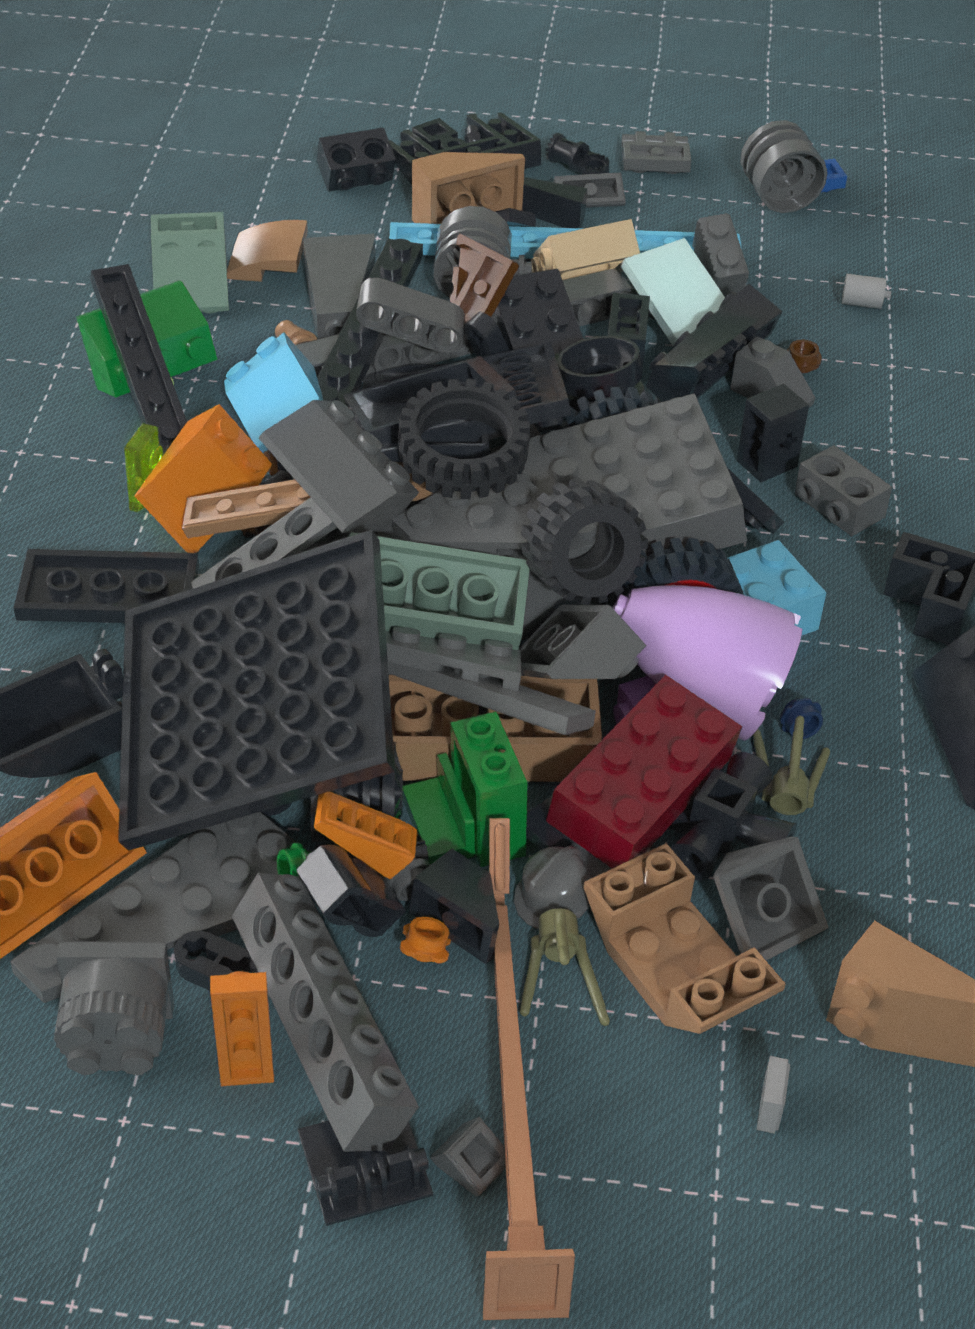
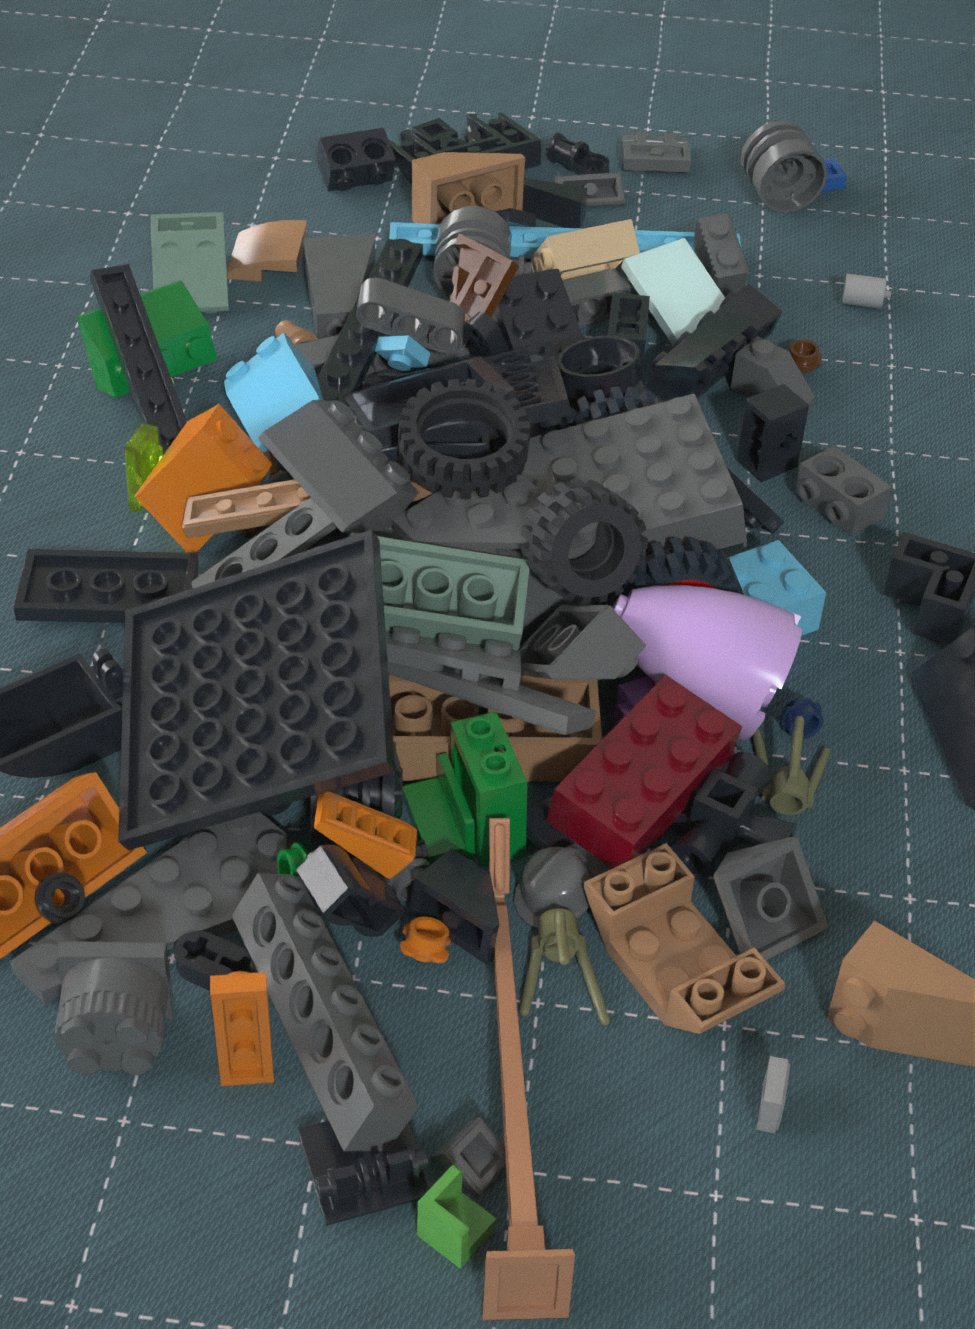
(73, 897): none -> black plate
(402, 352): none -> medium azure plate
(452, 1220): none -> bright green panel

